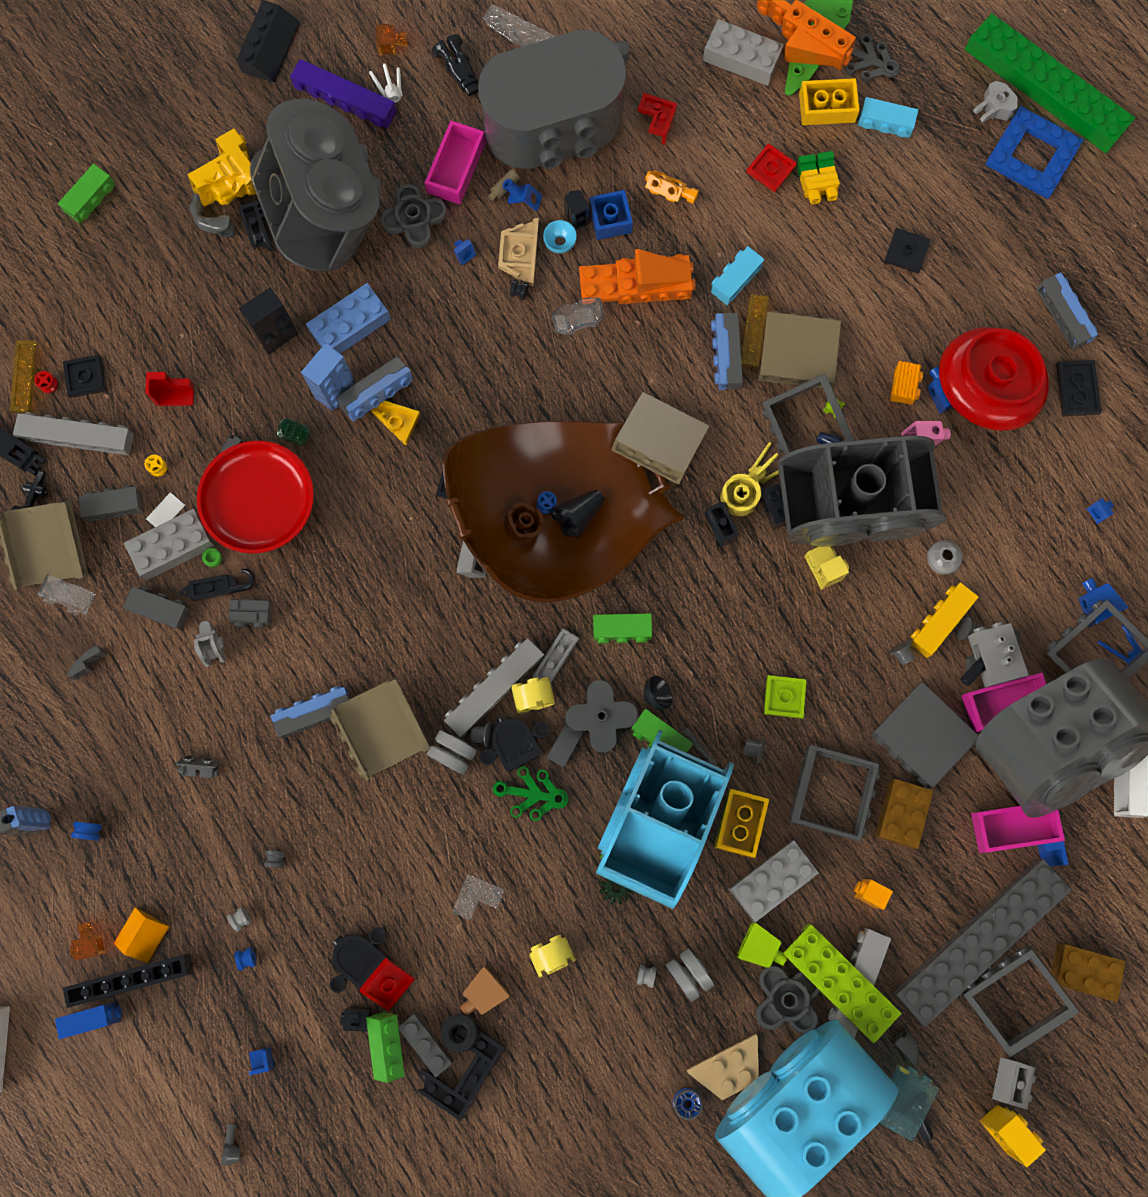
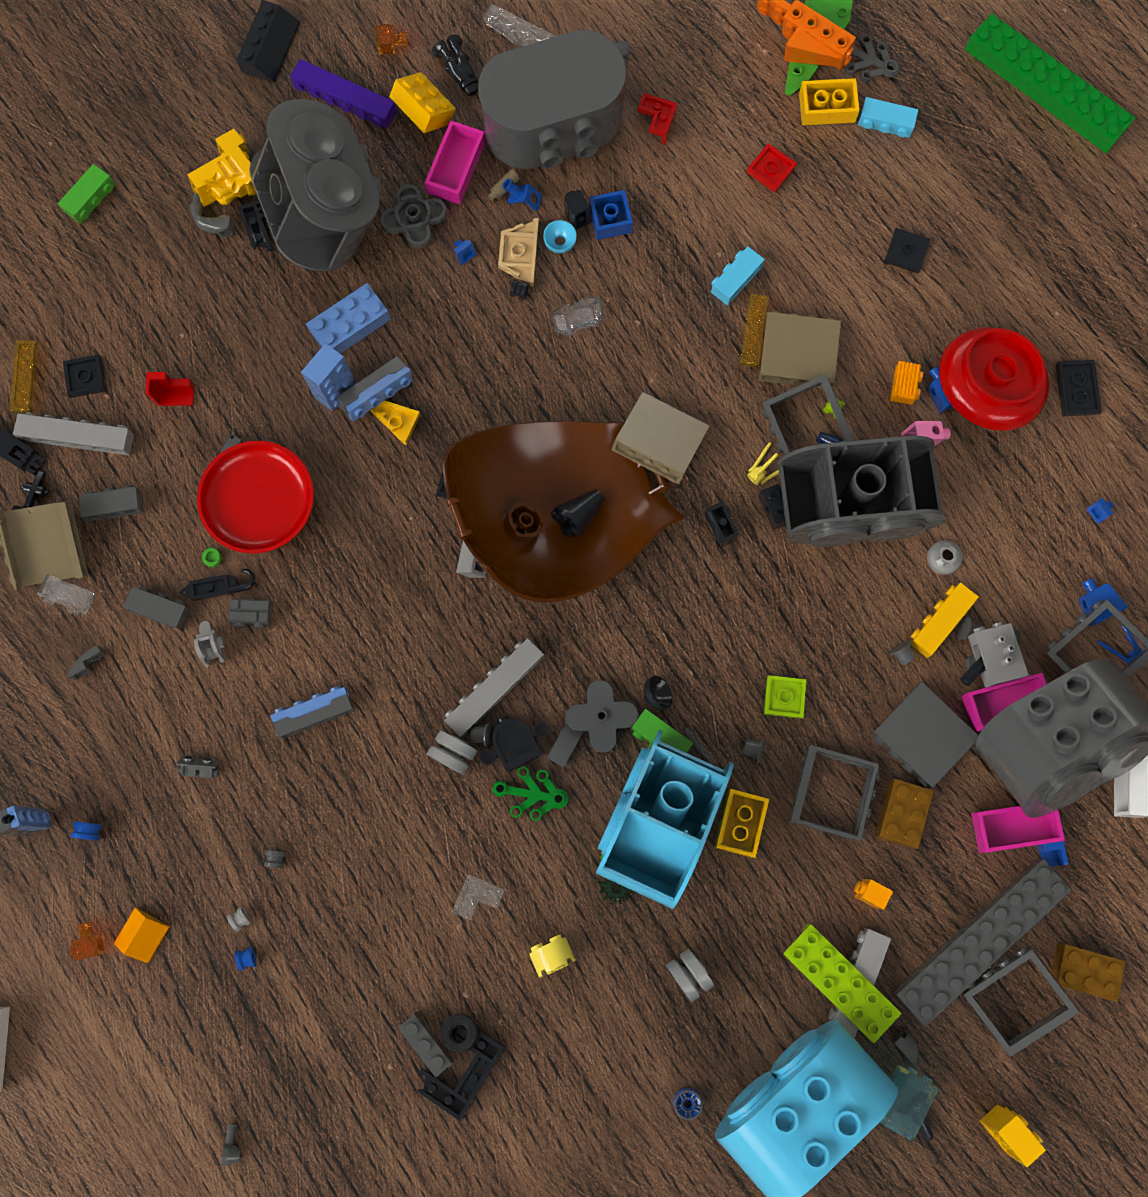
(44, 378): red wheel -> none
(88, 1020): blue brick -> none
(128, 980): black brick -> none
(155, 461): yellow wheel -> none
(165, 510): white sticker -> none
(169, 545): light grey brick -> none
(261, 1061): blue panel -> none
(269, 320): black brick -> none
(293, 432): clear green gear -> none
(355, 1019): black brick -> none
(357, 958): black piece -> none
(379, 728): dark tan panel -> none
(385, 1047): bright green brick -> none
(386, 984): red plate -> none
(391, 91): white plant -> none
(422, 102): none -> yellow brick
(484, 993): medium nougat torso -> none
(533, 695): light yellow brick -> none
(546, 498): blue wheel -> none
(556, 655): light grey tile -> none
(622, 628): bright green brick -> none
(639, 279): orange wedge -> none
(646, 975): light grey wheel -> none
(667, 187): light orange brick -> none
(727, 351): piece -> none
(729, 1069): tan wing -> none
(742, 52): light grey brick -> none
(747, 487): light yellow brick -> none
(761, 947): lime torso -> none
(773, 881): light grey brick -> none
(775, 1011): dark grey plant -> none
(818, 176): yellow hips -> none
(827, 566): light yellow brick -> none
(996, 103): light grey hinge -> none
(1014, 1083): light grey brick -> none
(1052, 134): blue plate -> none
(1067, 311): dark grey piece -> none

